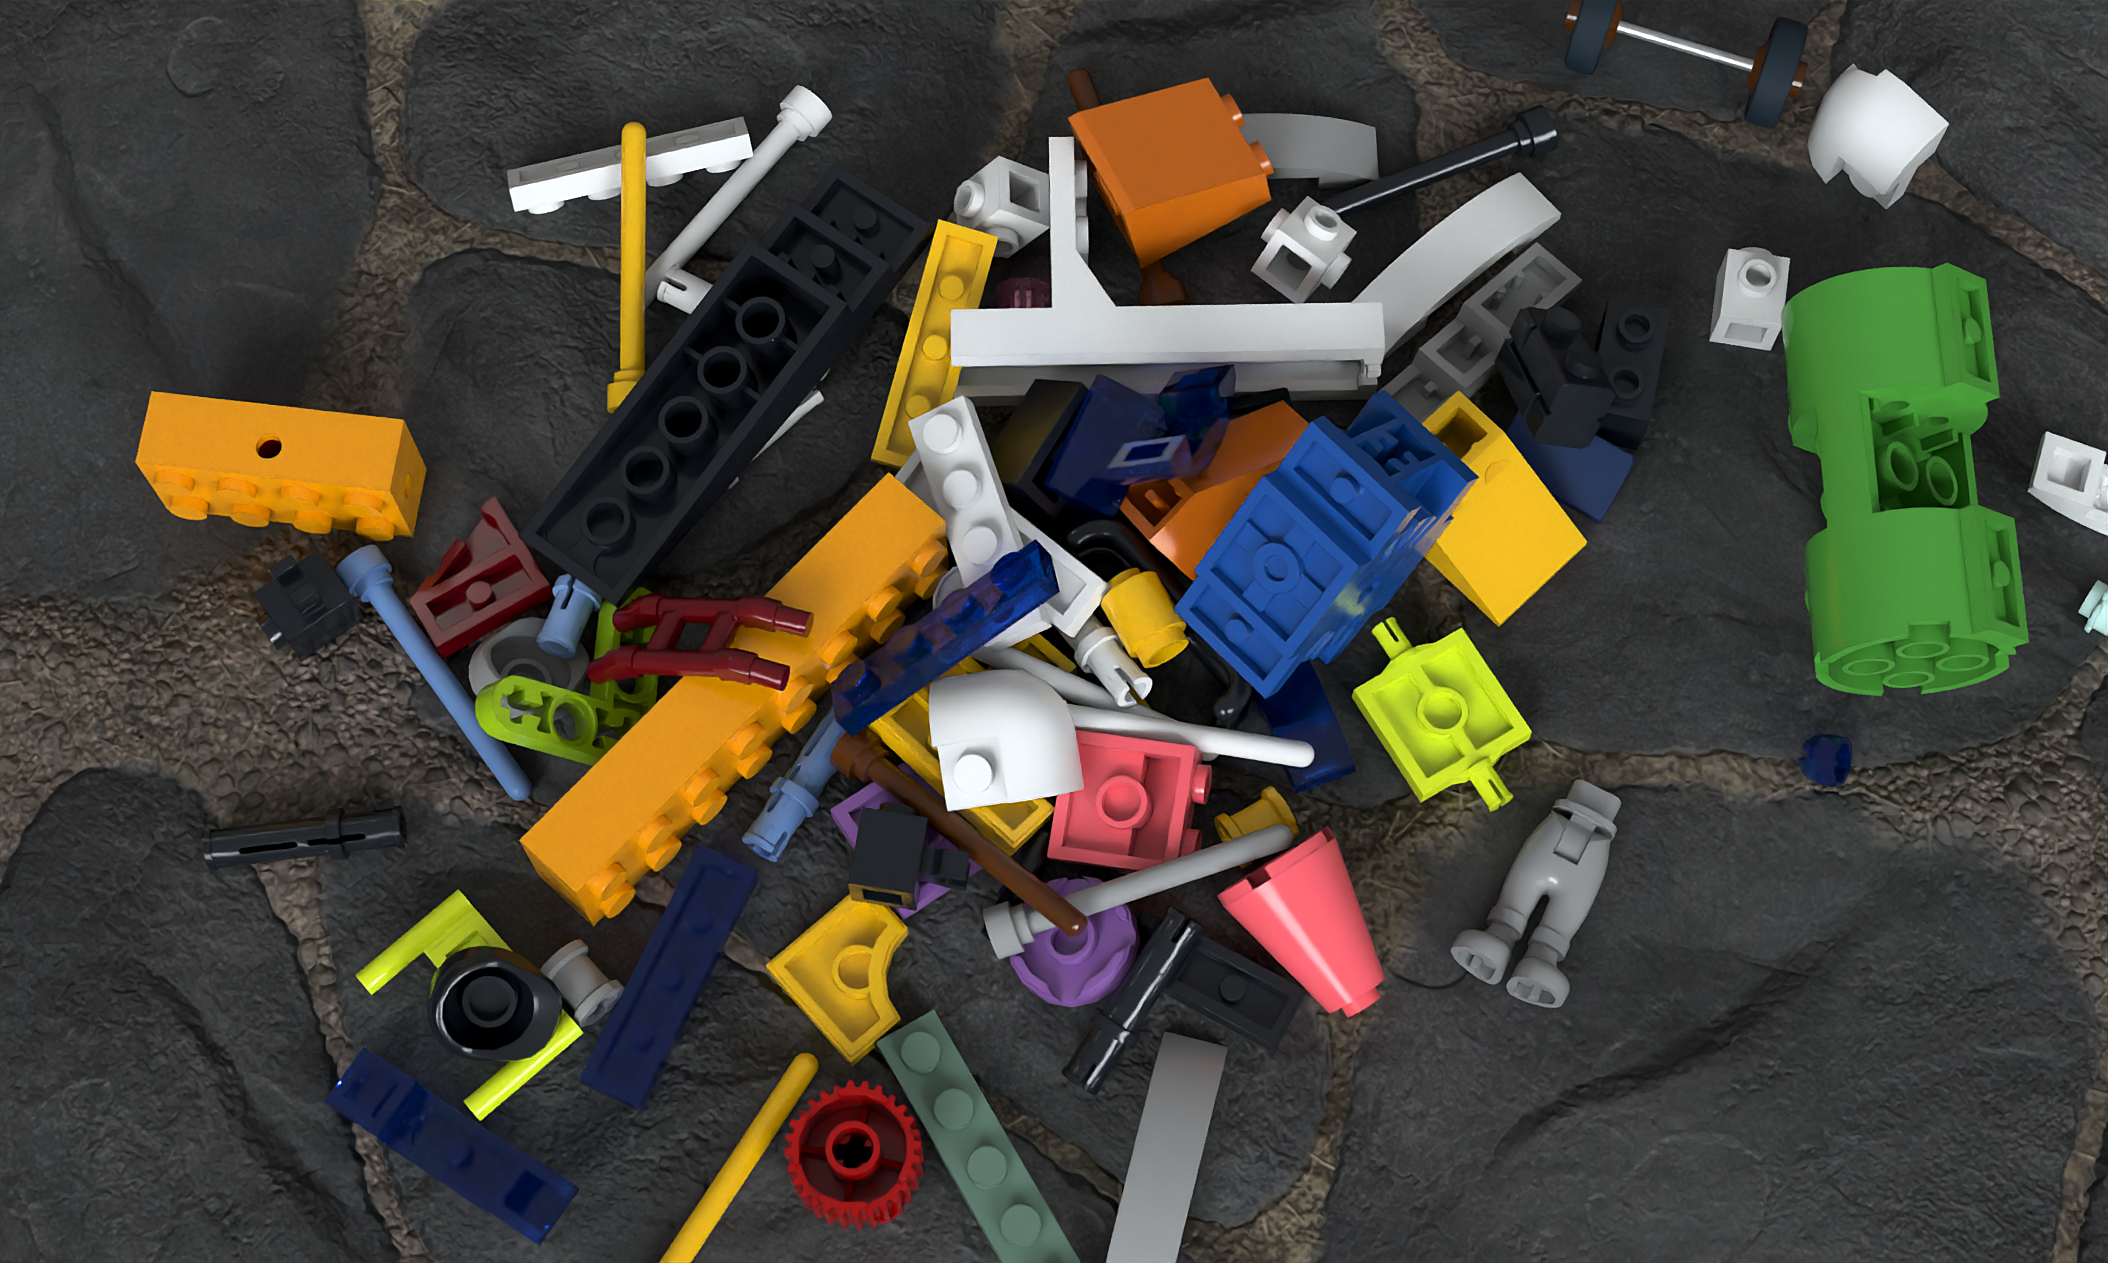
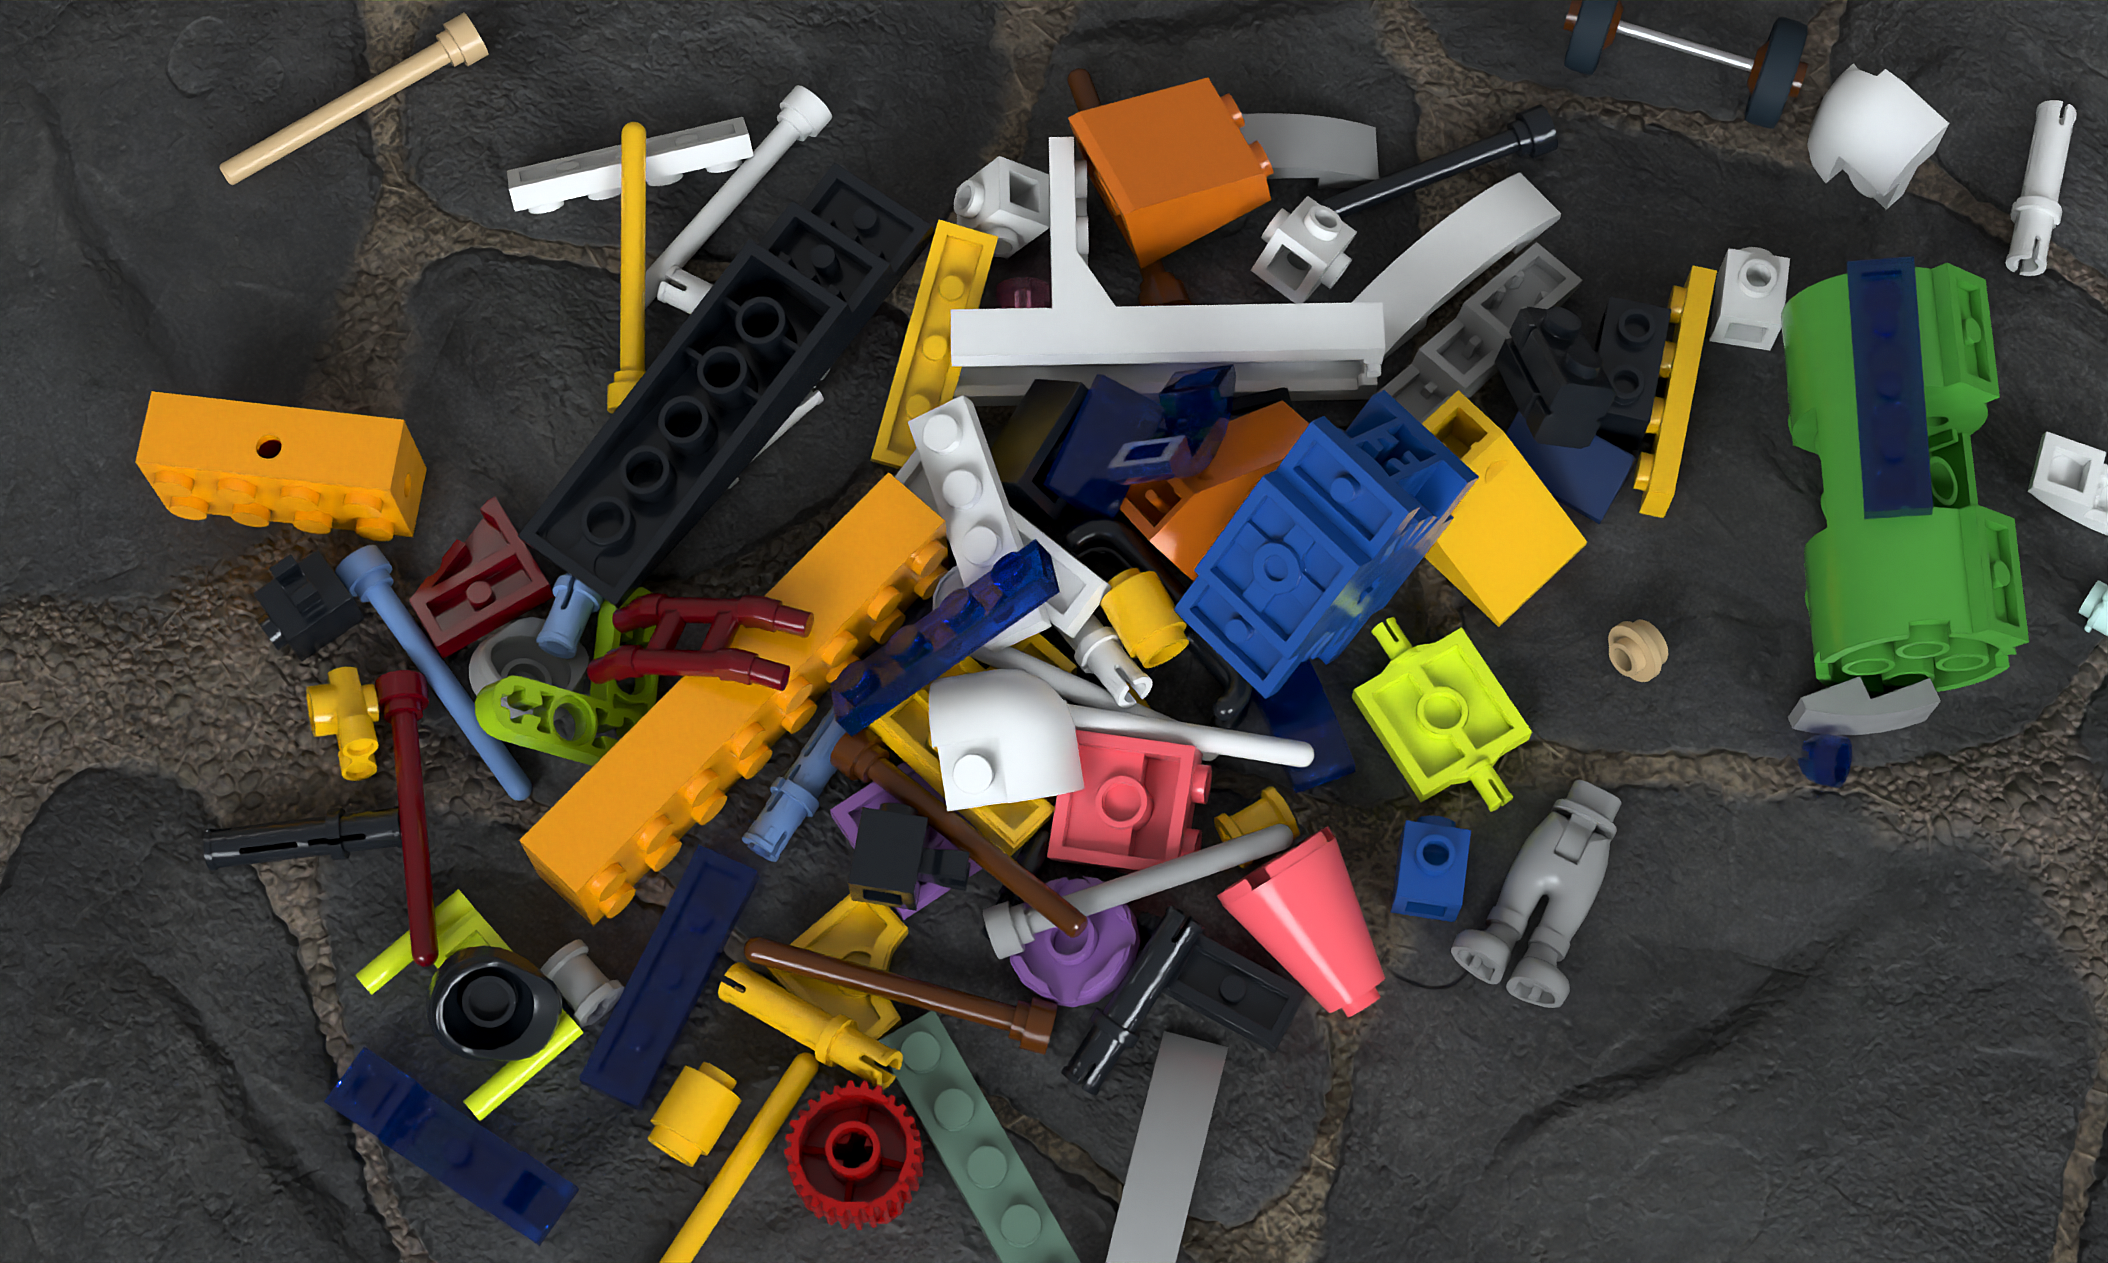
(349, 712): none -> yellow plate
(402, 699): none -> dark red piece
(455, 44): none -> tan piece
(694, 1113): none -> yellow brick
(832, 1038): none -> yellow pin
(1026, 1021): none -> reddish brown piece
(1431, 869): none -> blue brick
(1637, 649): none -> tan plate
(1659, 470): none -> yellow plate
(1850, 711): none -> light grey slope
(1889, 388): none -> clear blue plate
(2038, 208): none -> white pin

